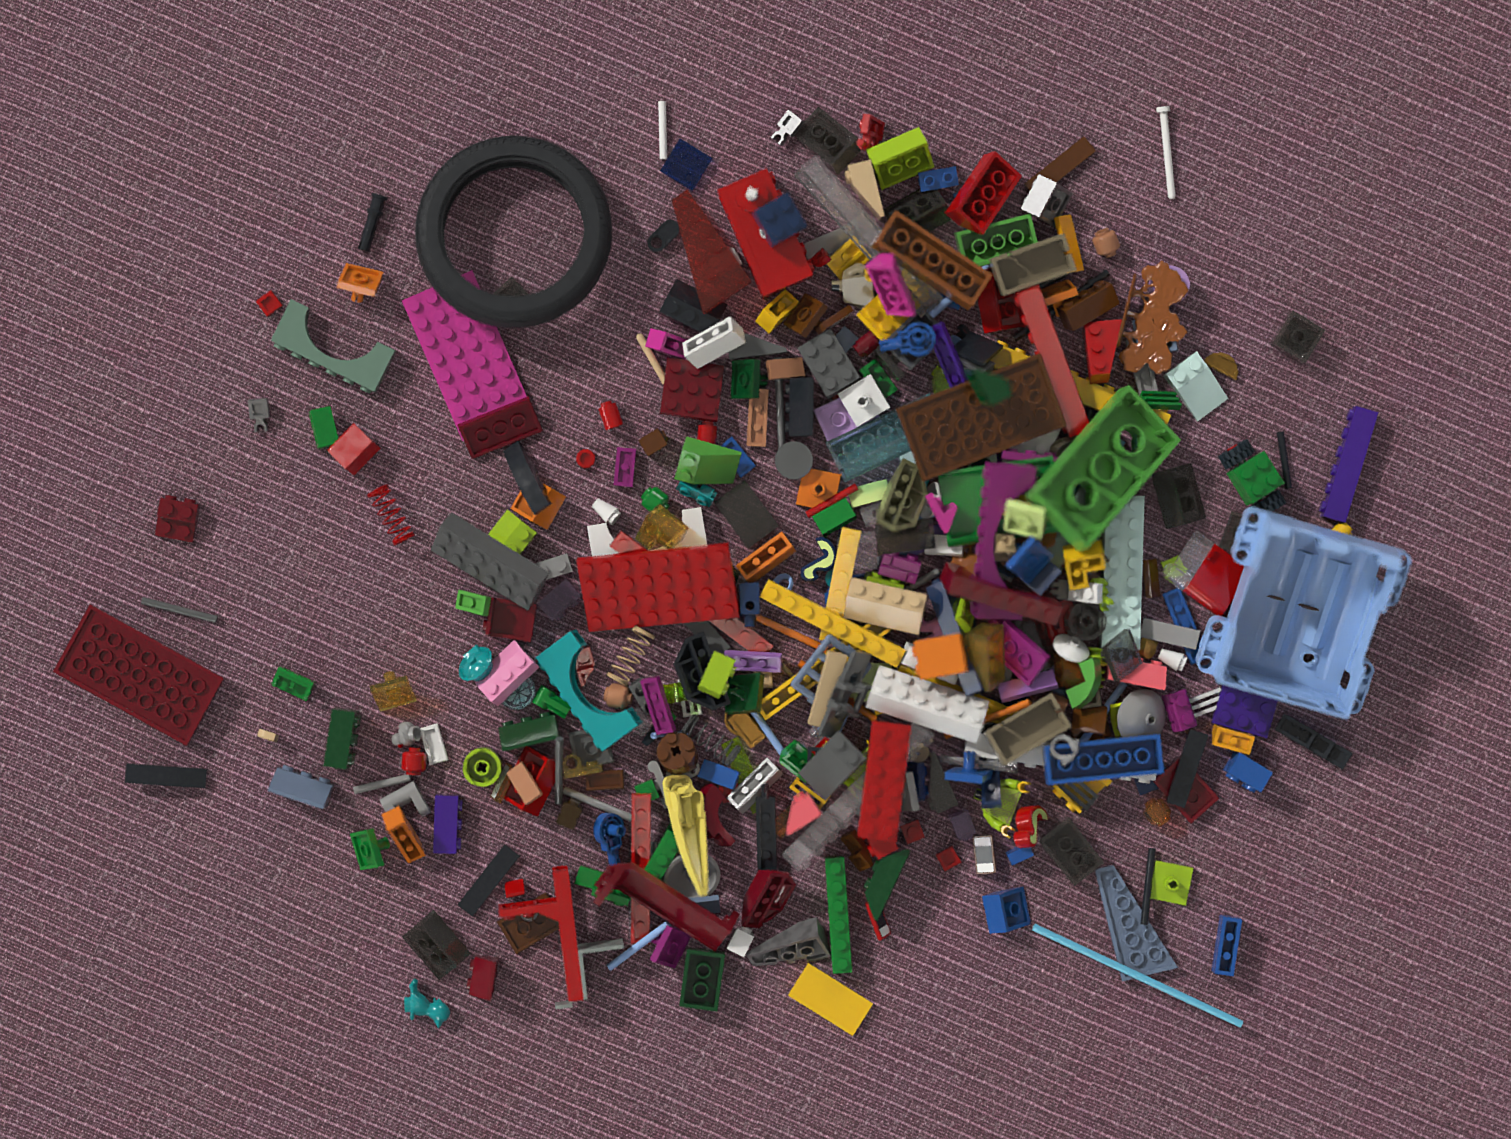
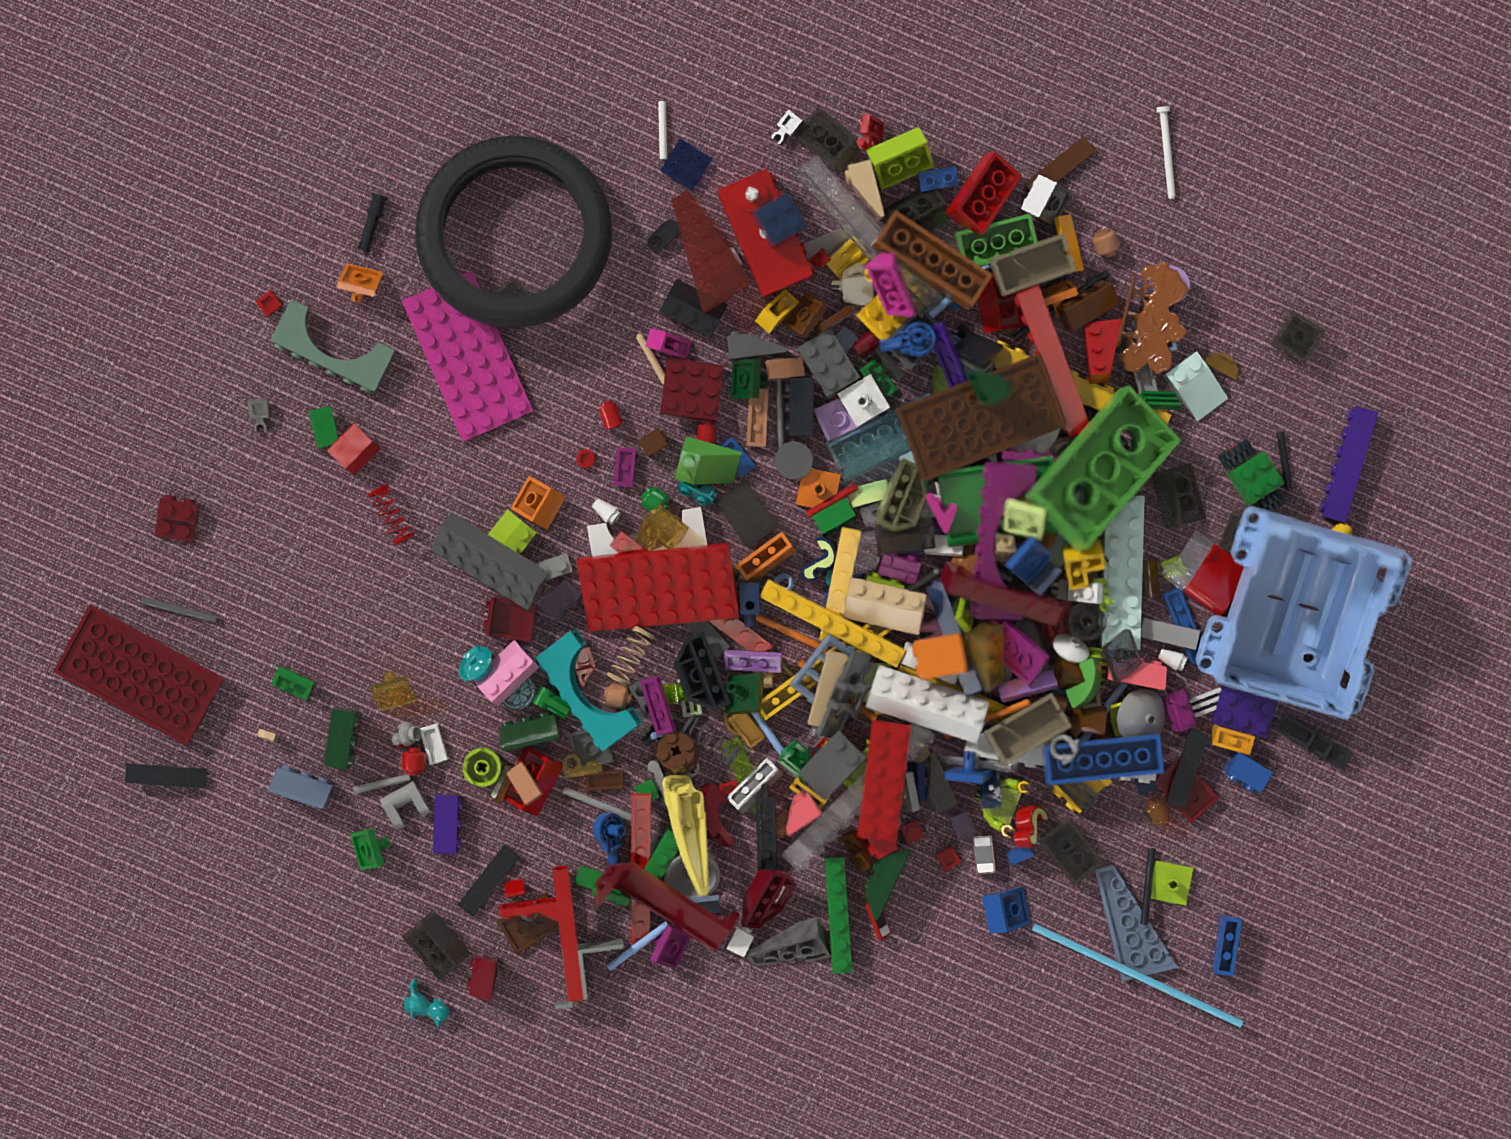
(403, 834): orange brick -> none
(473, 602): bright green plate -> none
(500, 427): dark red tile -> none
(526, 477): black slope -> none
(558, 770): dark grey bar -> none
(570, 813): dark brown brick -> none
(702, 979): dark green brick -> none
(713, 342): white brick -> none
(716, 675): lime brick -> none
(719, 774): blue tile -> none
(830, 999): yellow tile -> none
(1147, 648): pearl gold tile -> none

